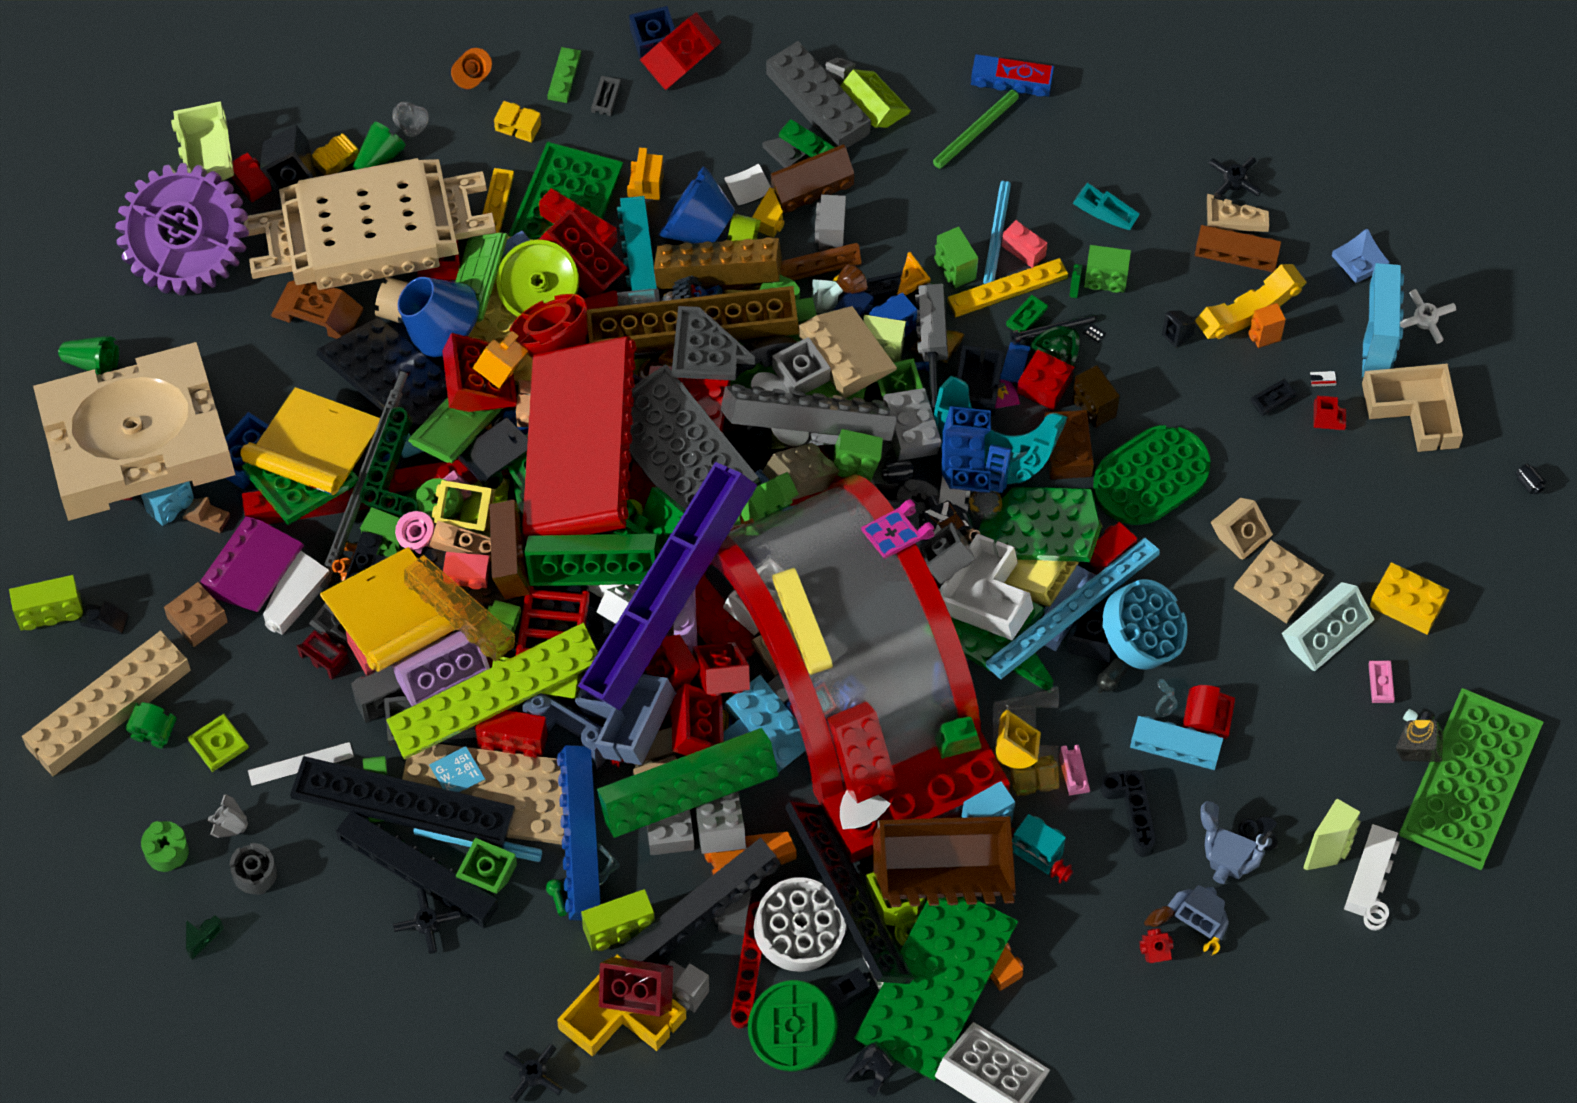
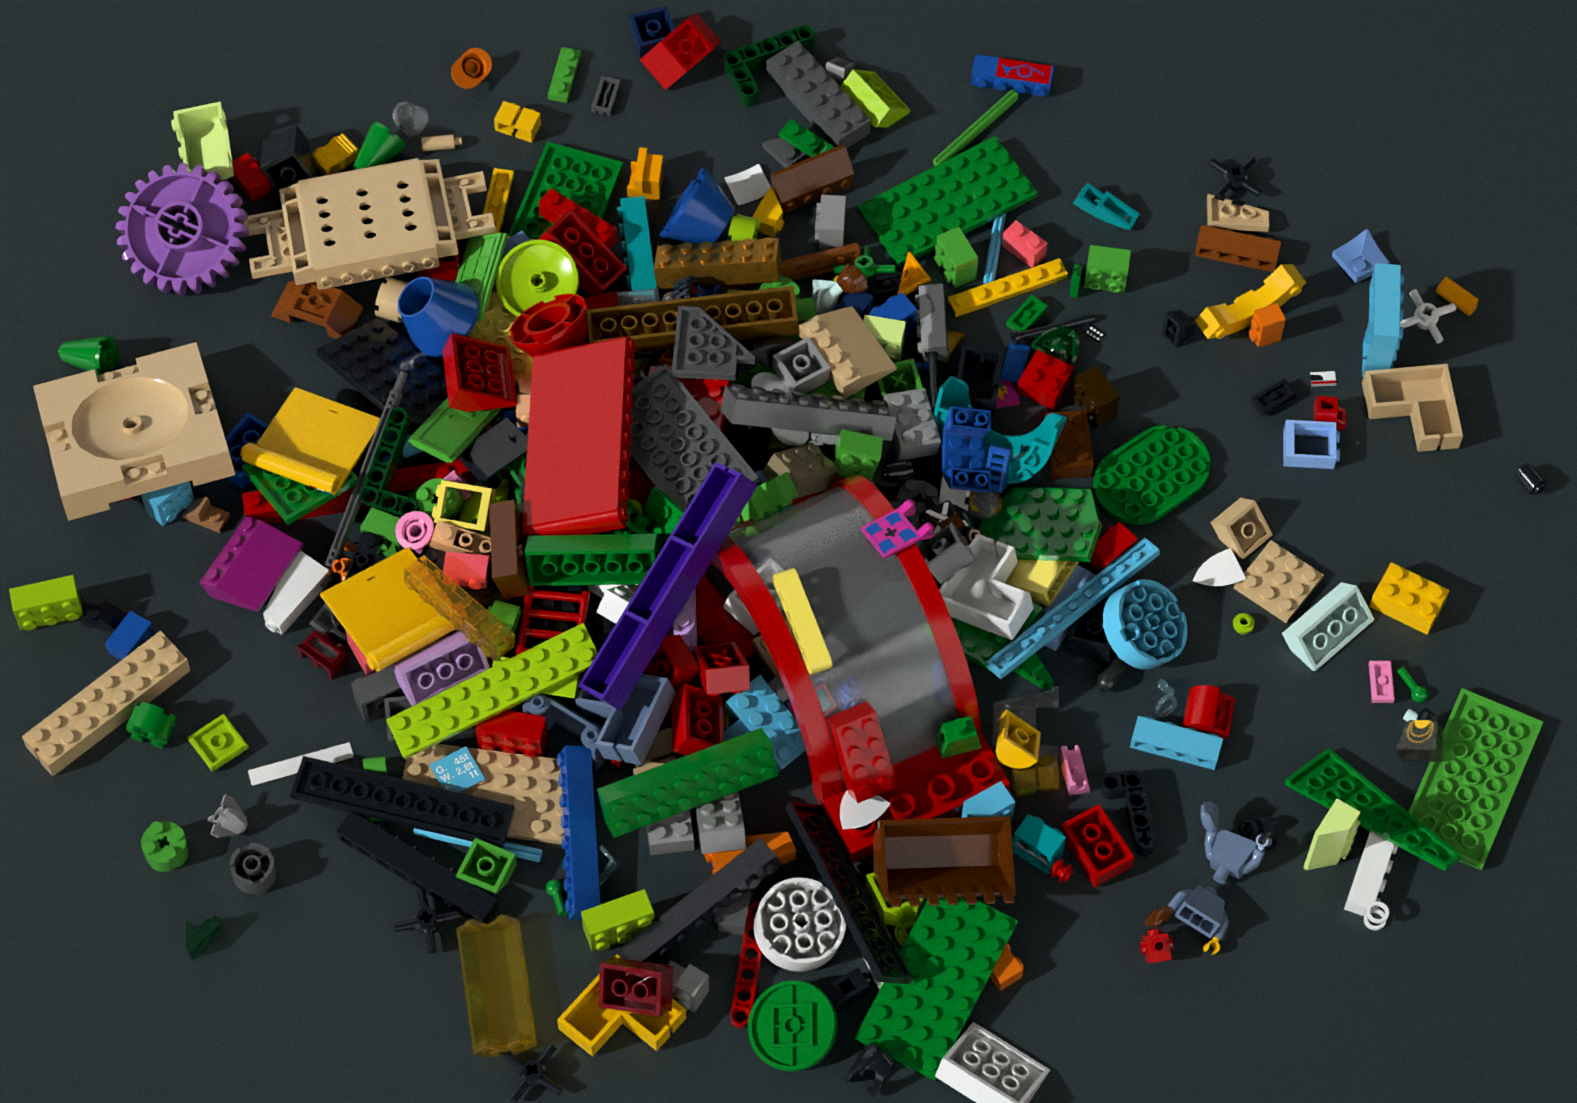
(129, 635): none -> blue brick
(195, 614): medium nougat brick -> none
(441, 142): none -> tan cylinder
(496, 986): none -> clear yellow panel
(500, 360): light orange plate -> none
(759, 51): none -> dark green beam
(867, 266): none -> green bar
(950, 195): none -> green plate
(1097, 846): none -> red brick
(1220, 570): none -> white sticker
(1240, 628): none -> lime plate
(1310, 428): none -> light blue window
(1332, 778): none -> green wing
(1419, 693): none -> green bar
(1459, 296): none -> light orange brick

